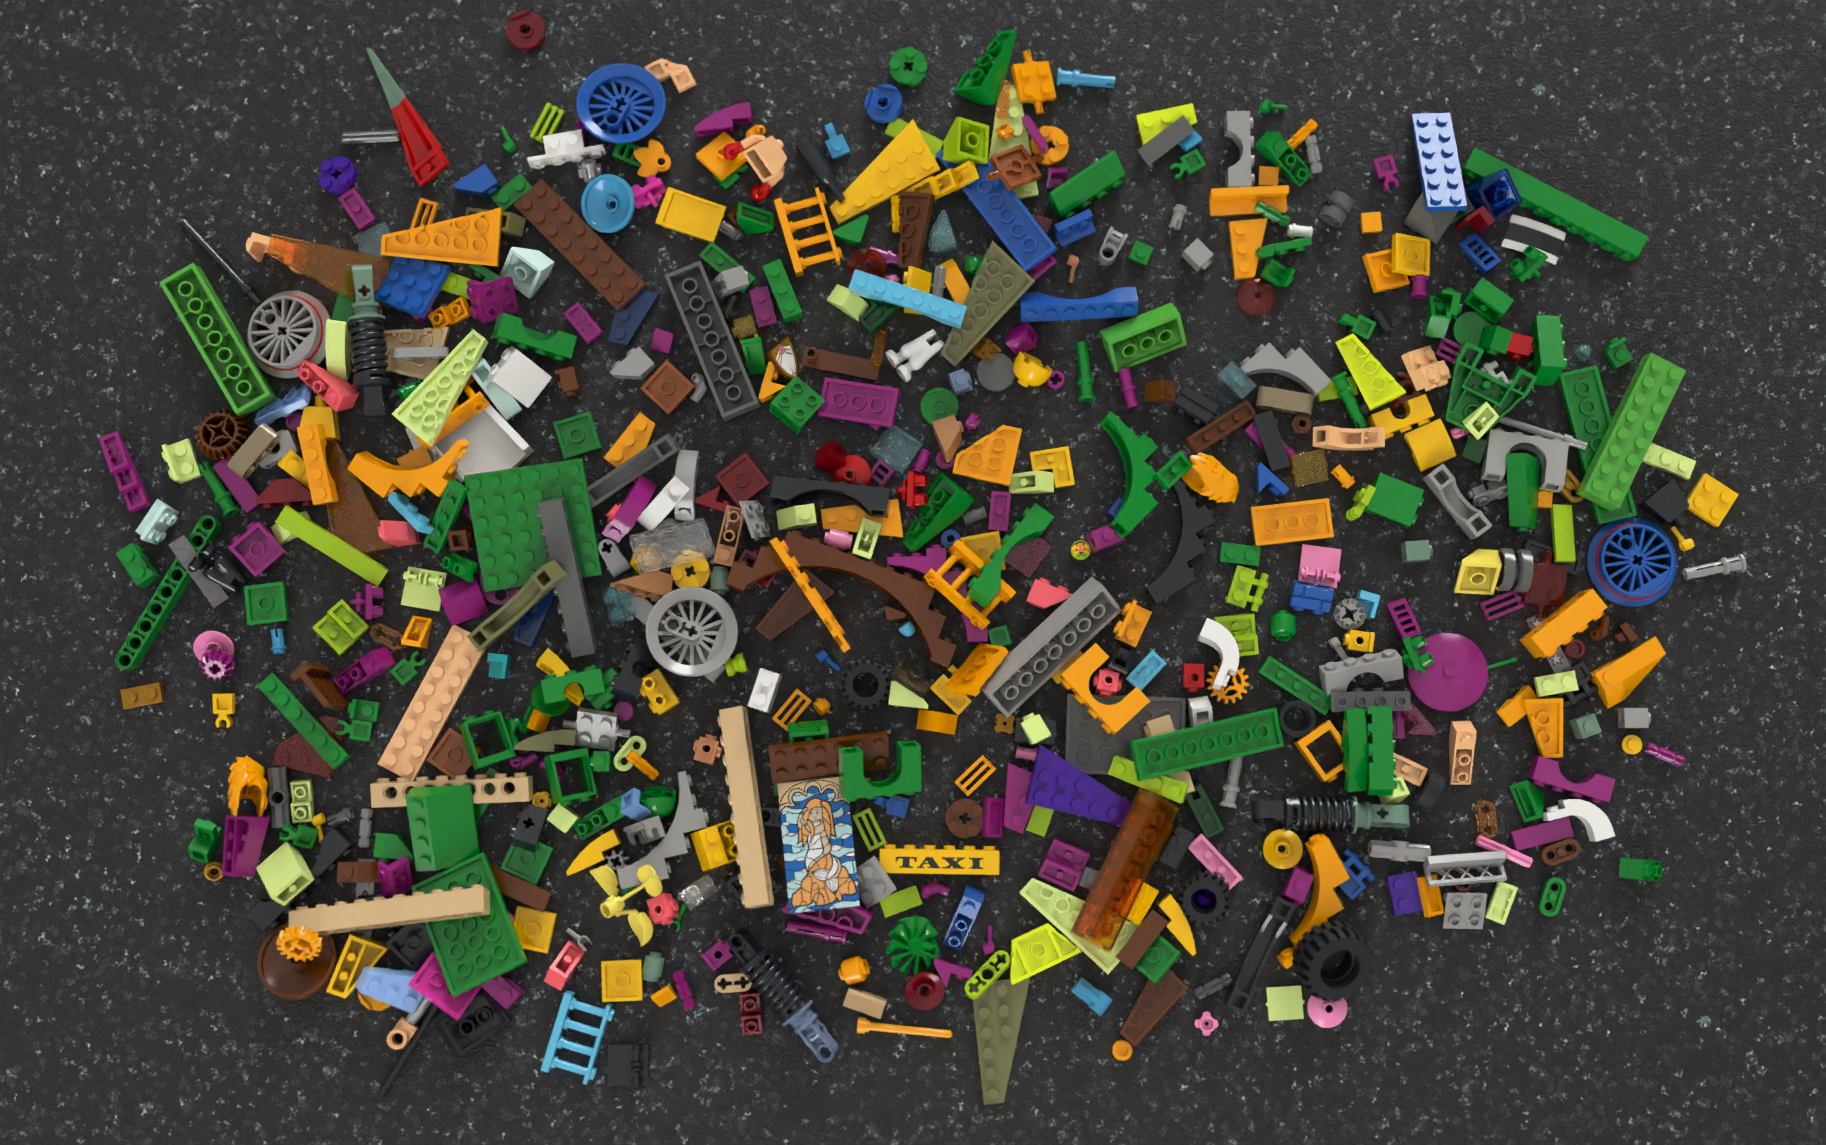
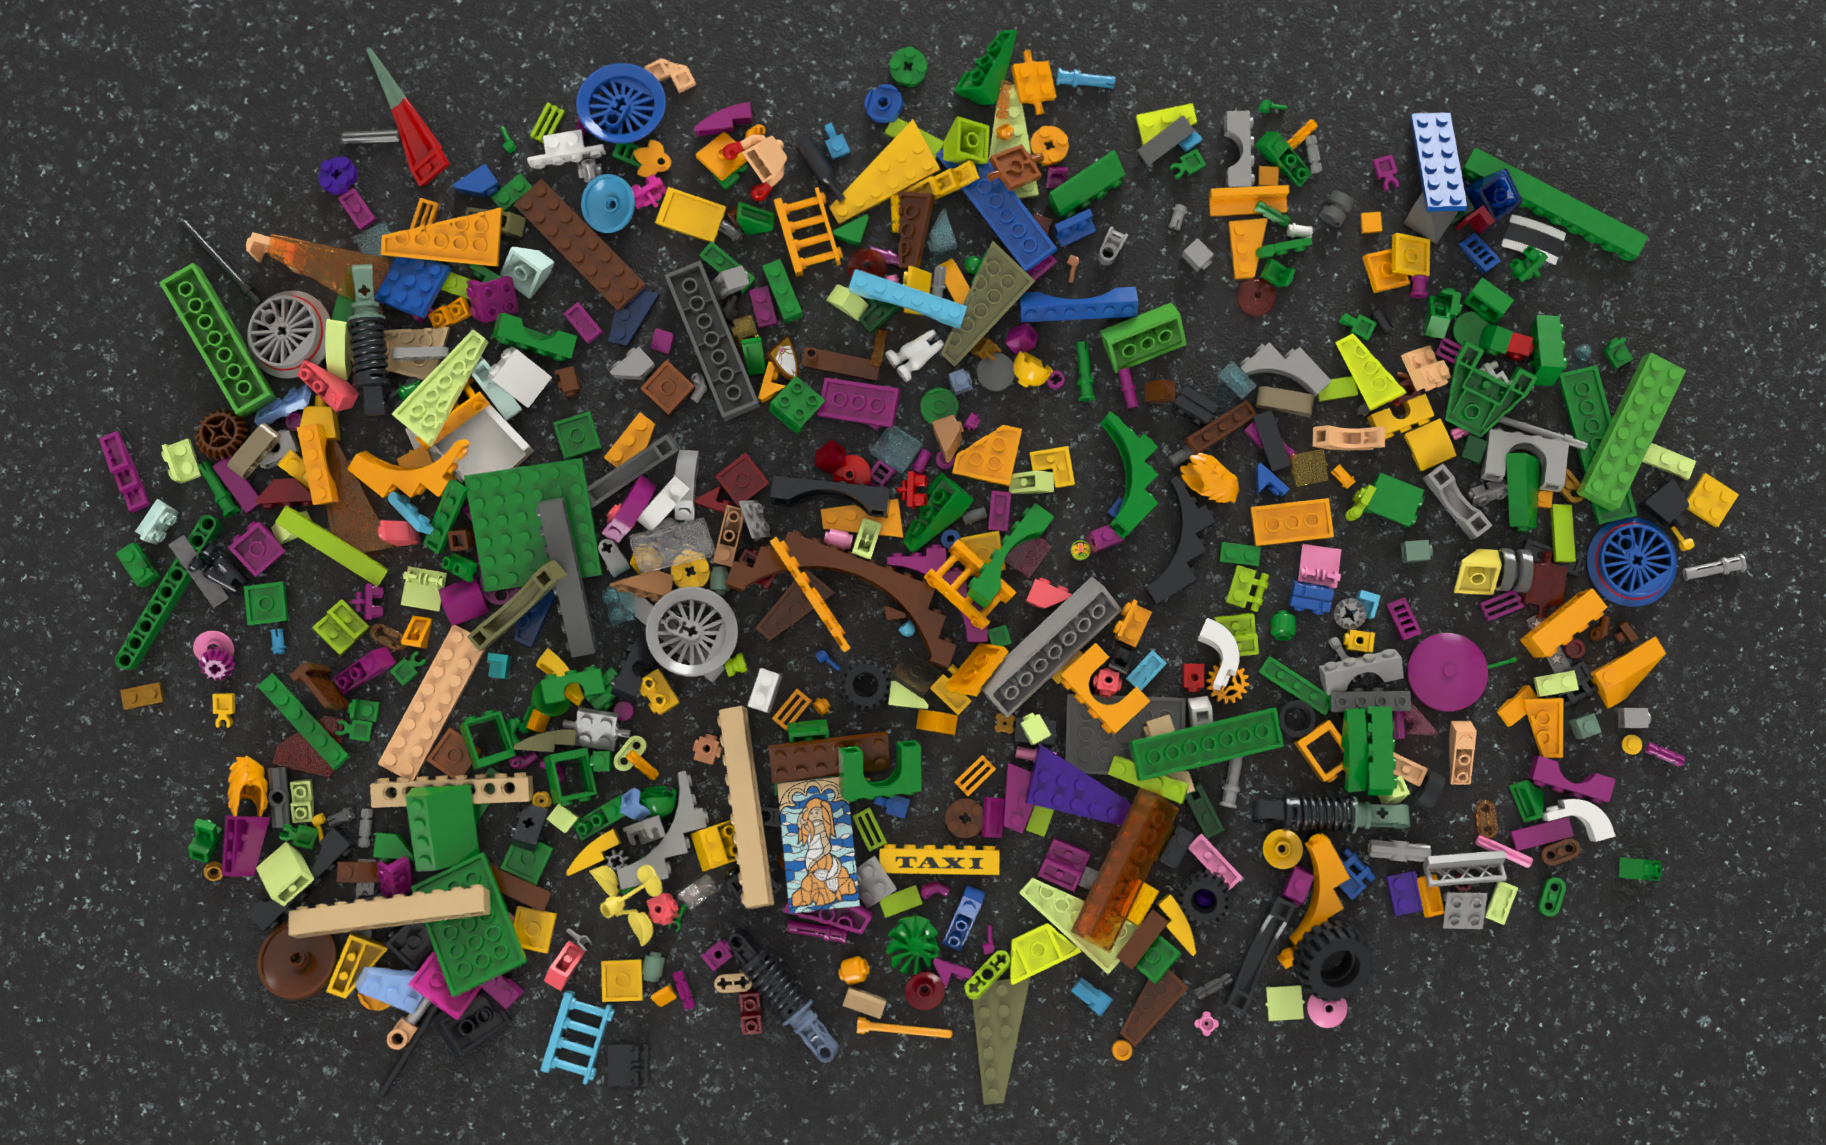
(299, 943): light orange gear -> none
(515, 27): dark red plate -> none
(797, 517): yellowish green slope -> none
(1035, 134): magenta tile -> none
(1140, 253): green plate -> none
(1173, 470): green plate -> none
(1295, 424): reddish brown plate -> none
(1345, 391): green pin -> none
(1412, 654): green hips -> none
(1480, 420): yellowish green slope -> none

